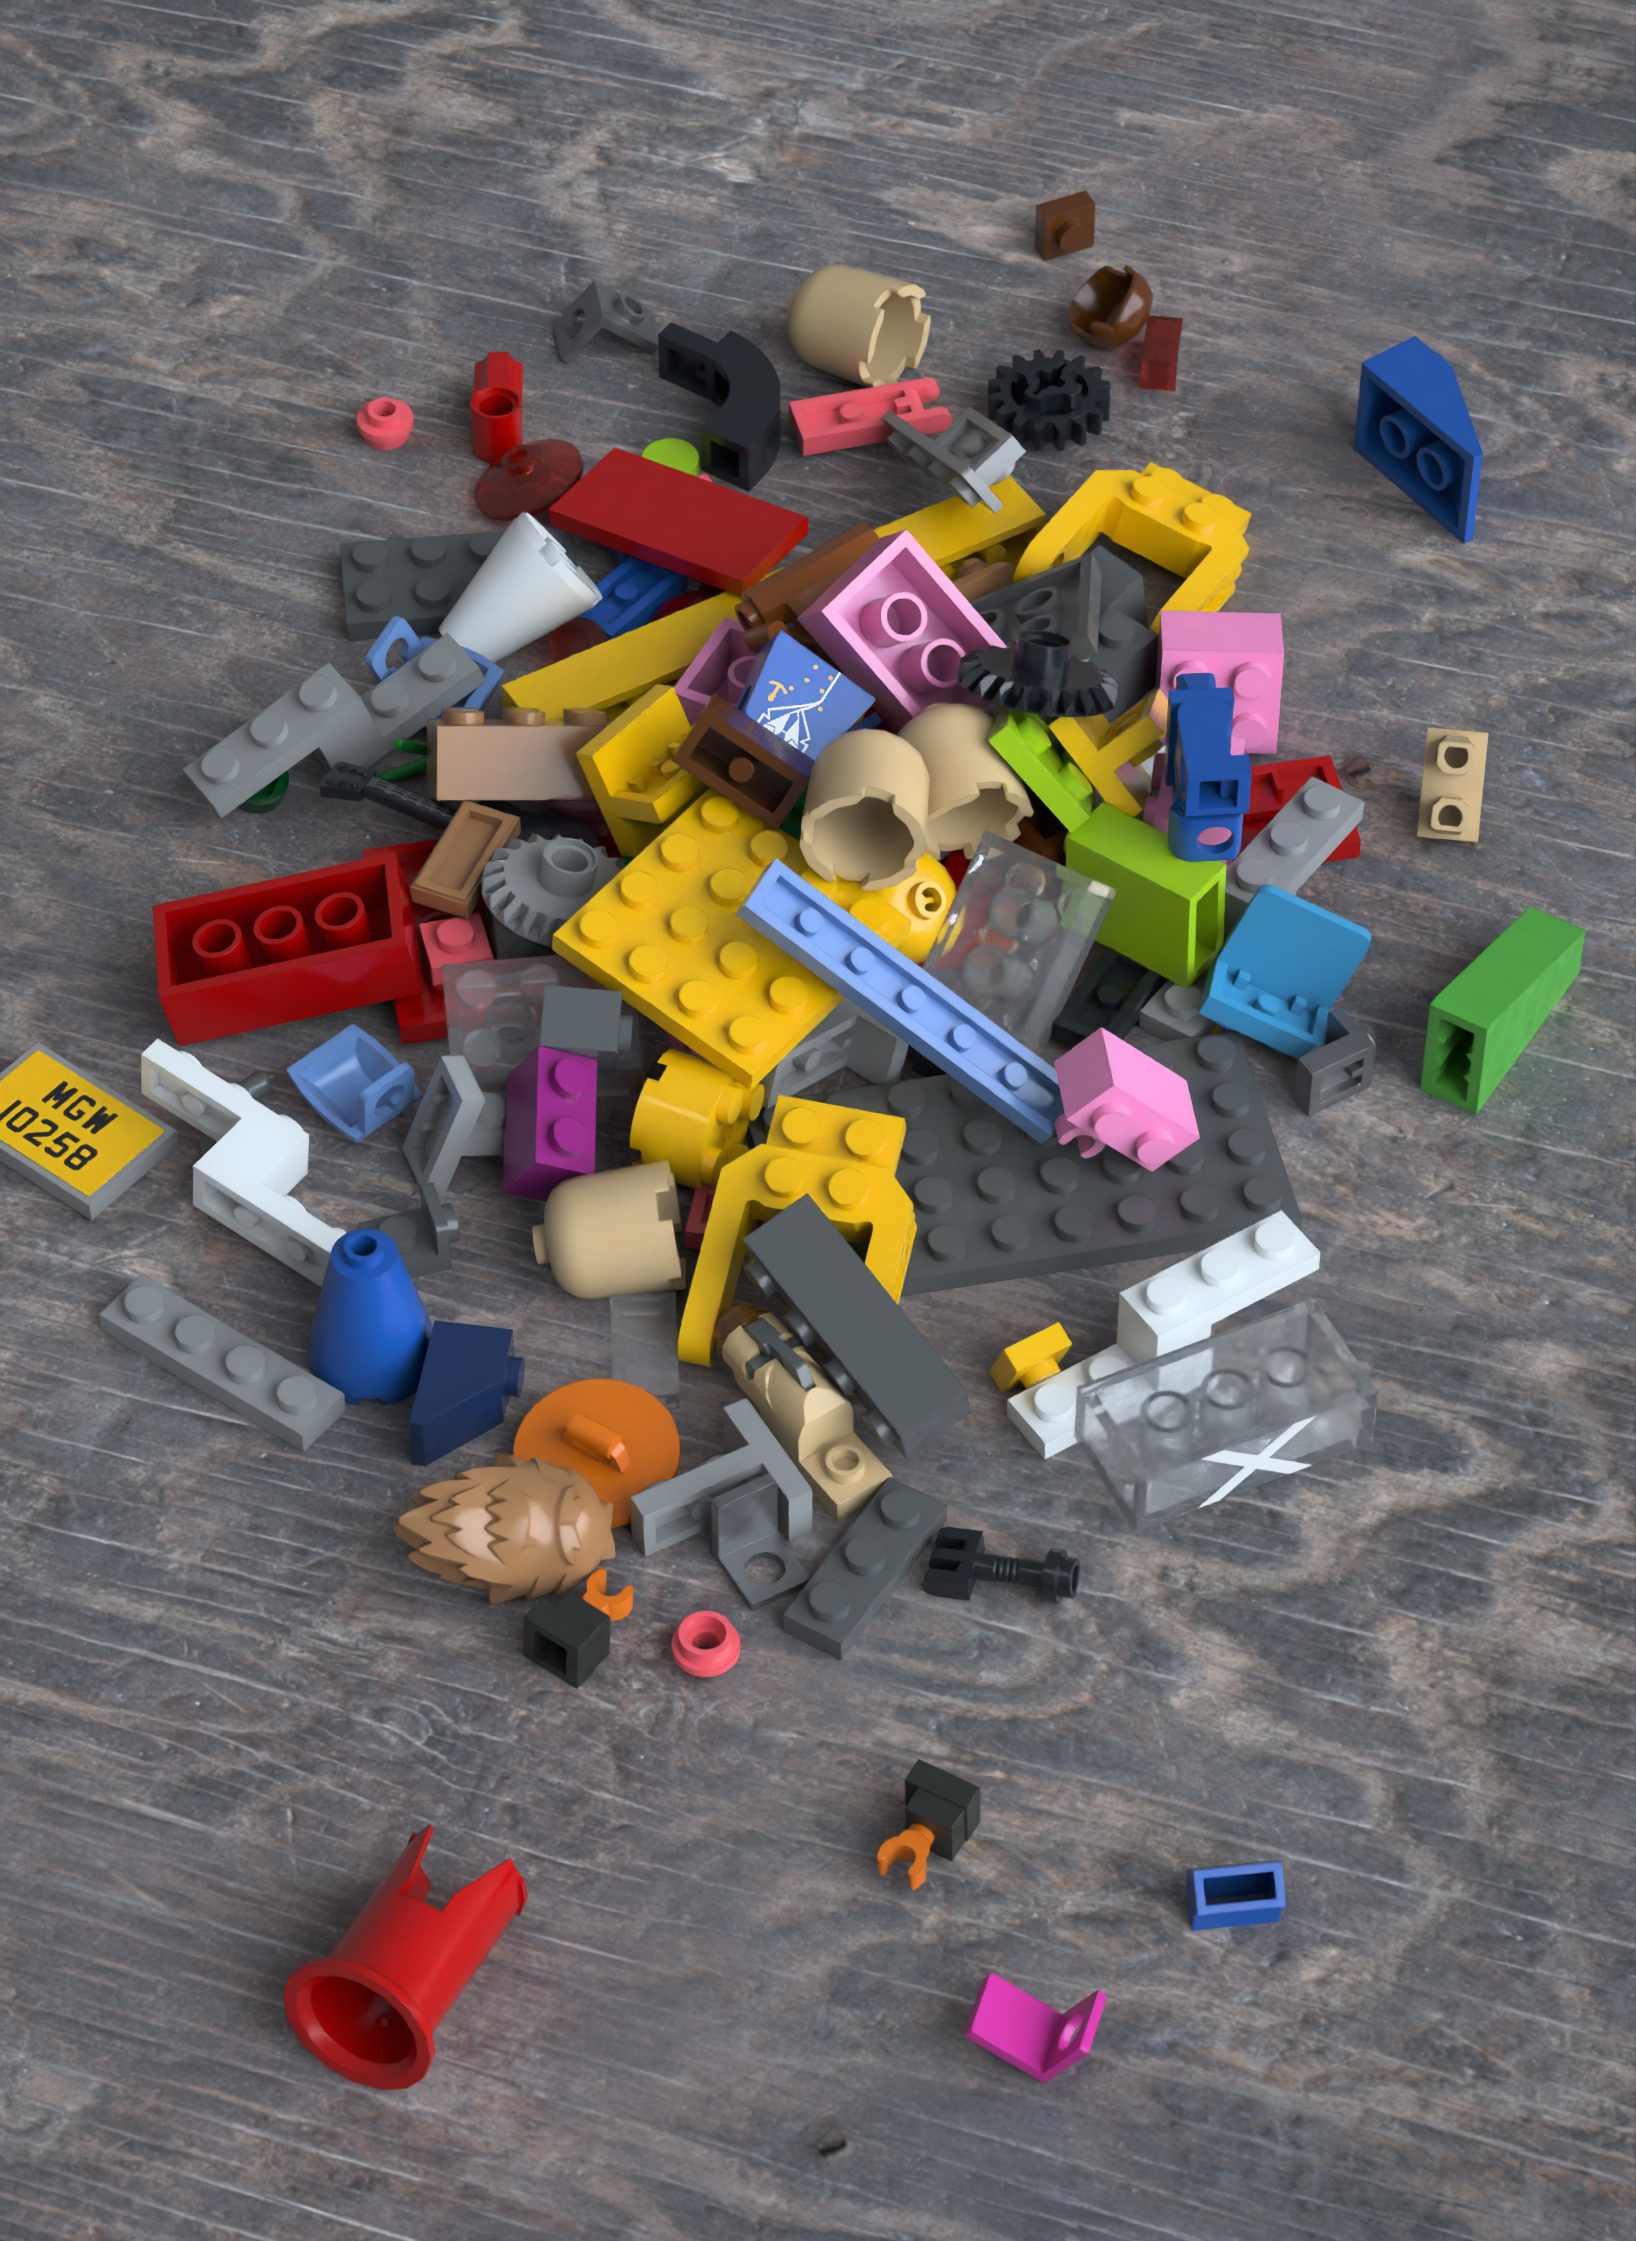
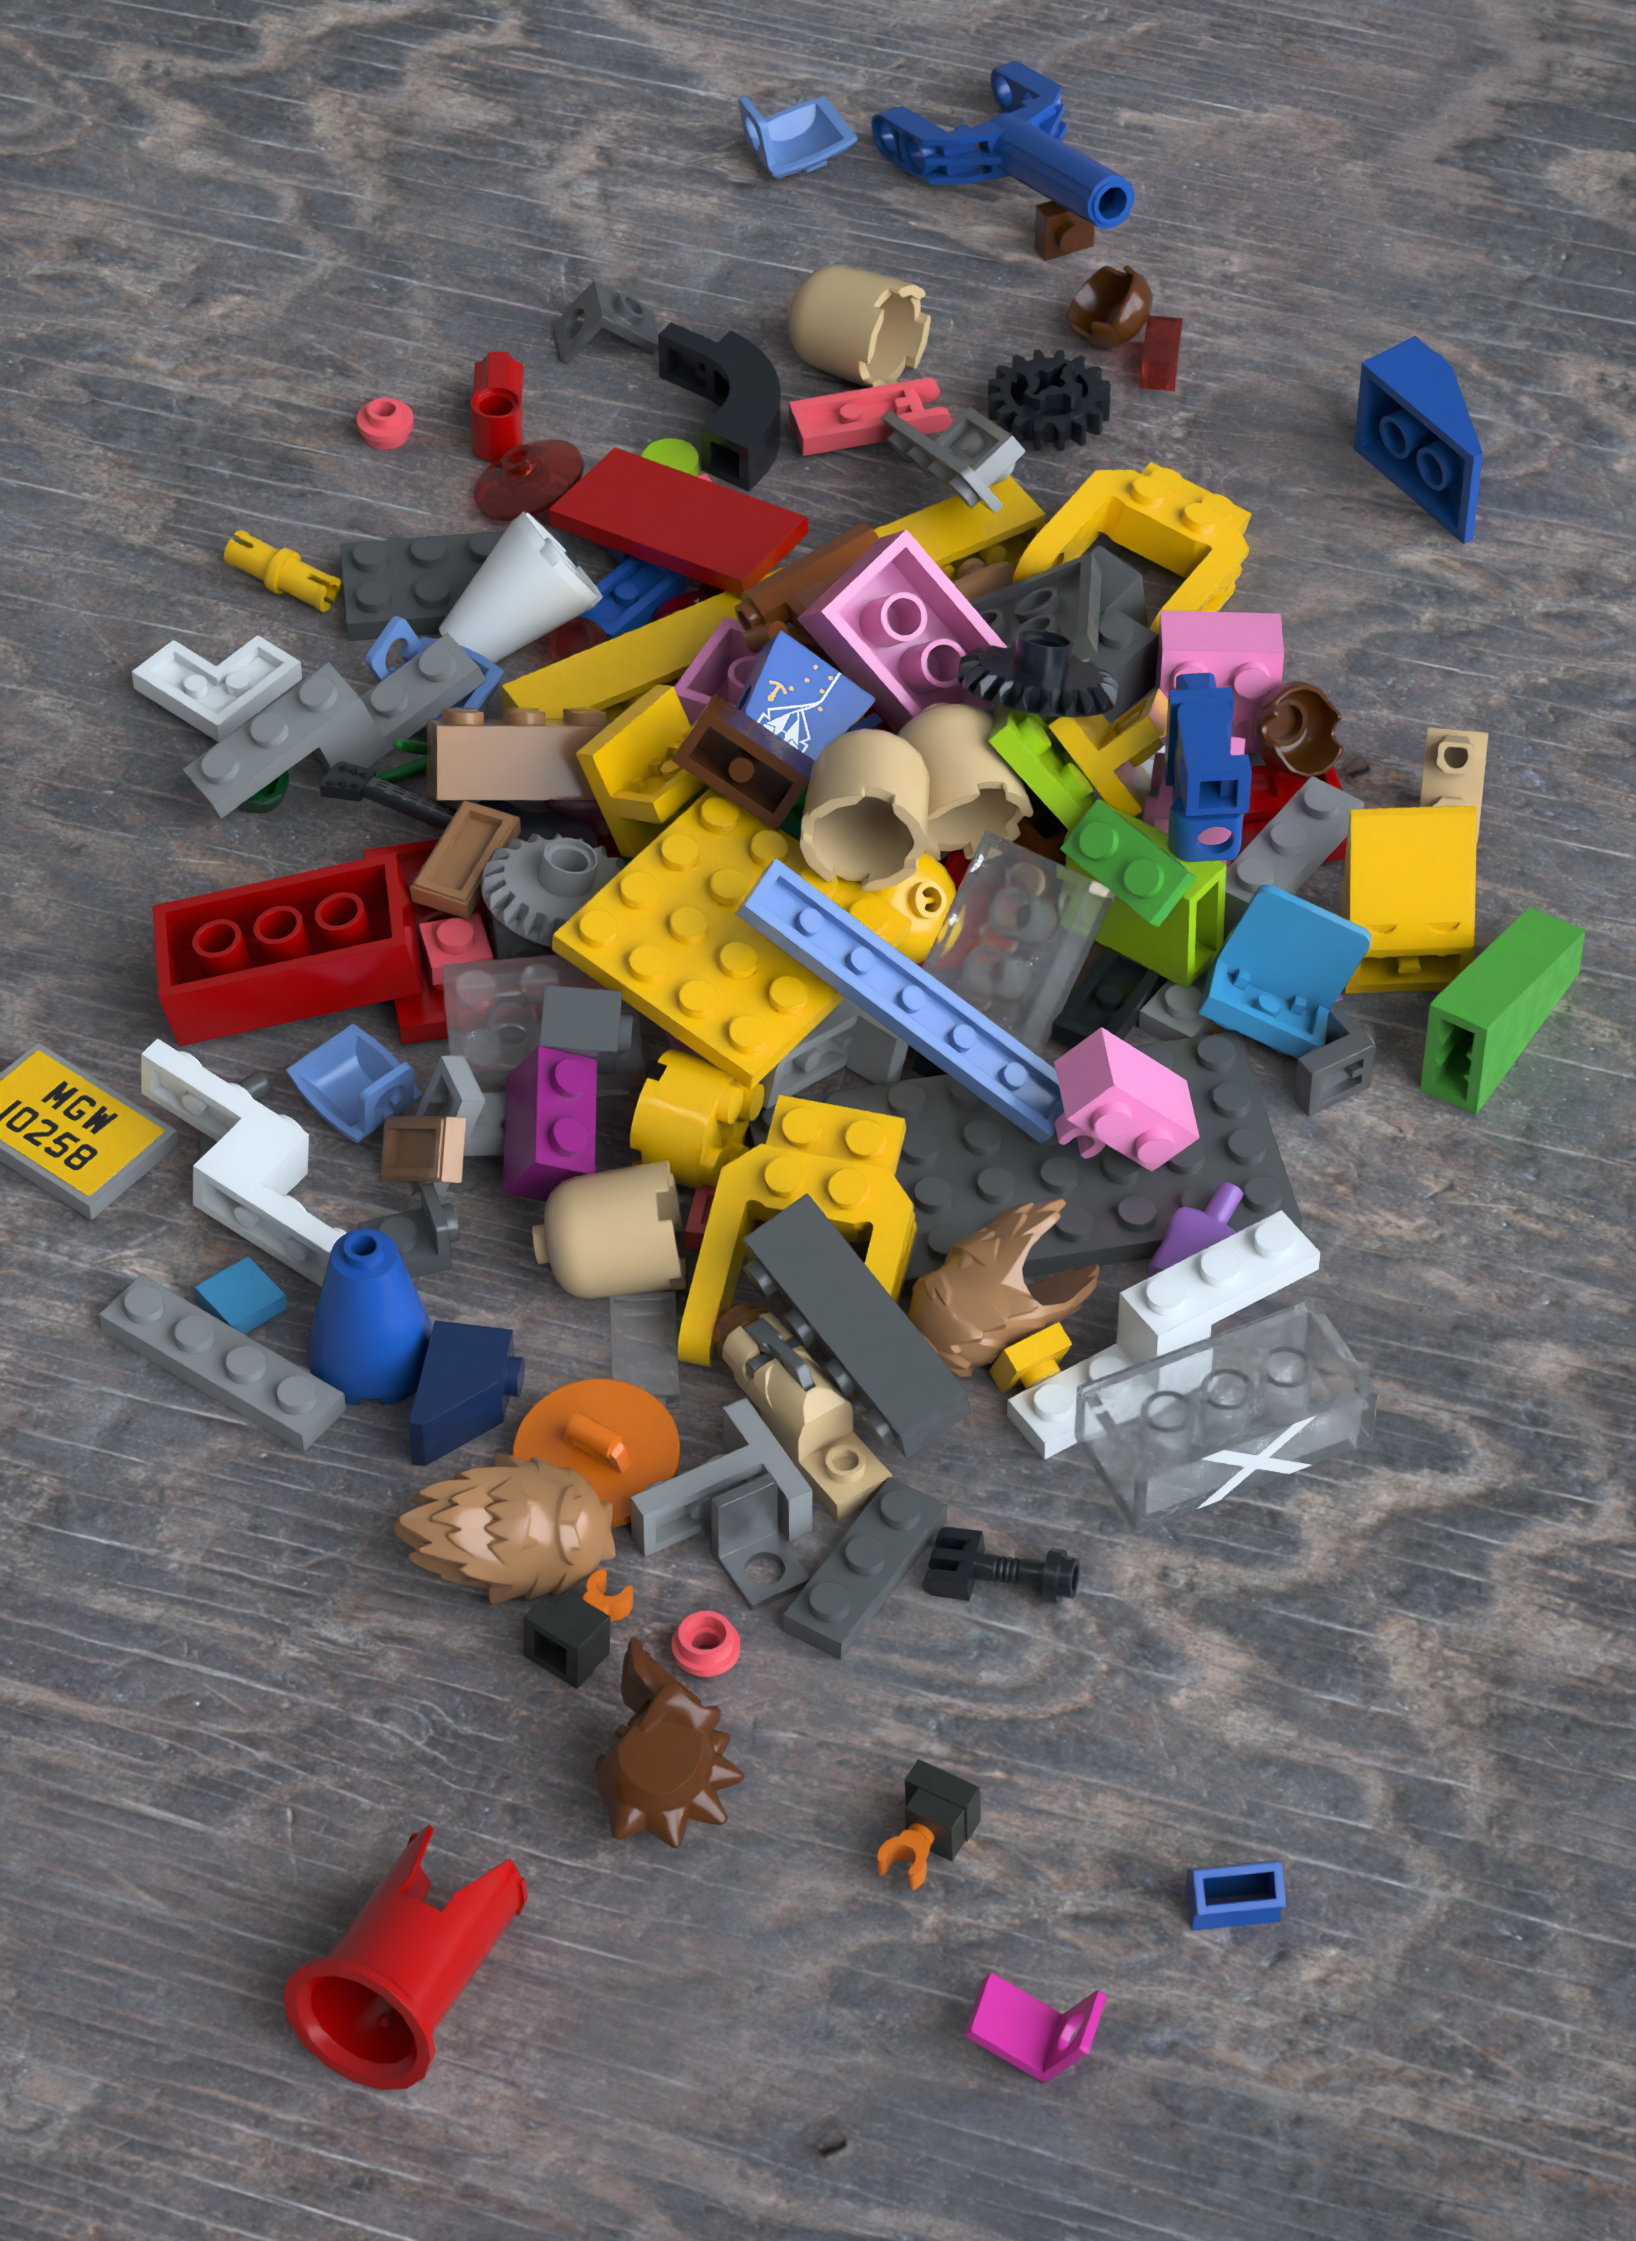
(219, 696): none -> white plate
(241, 1296): none -> dark azure tile
(282, 571): none -> yellow pin
(423, 1149): none -> medium nougat tile
(665, 1759): none -> reddish brown head
(796, 137): none -> medium blue piece
(979, 1294): none -> medium nougat head
(1017, 144): none -> blue piece
(1128, 862): none -> bright green plate
(1196, 1230): none -> medium lavender piece
(1297, 730): none -> reddish brown hair
(1414, 892): none -> yellow slope

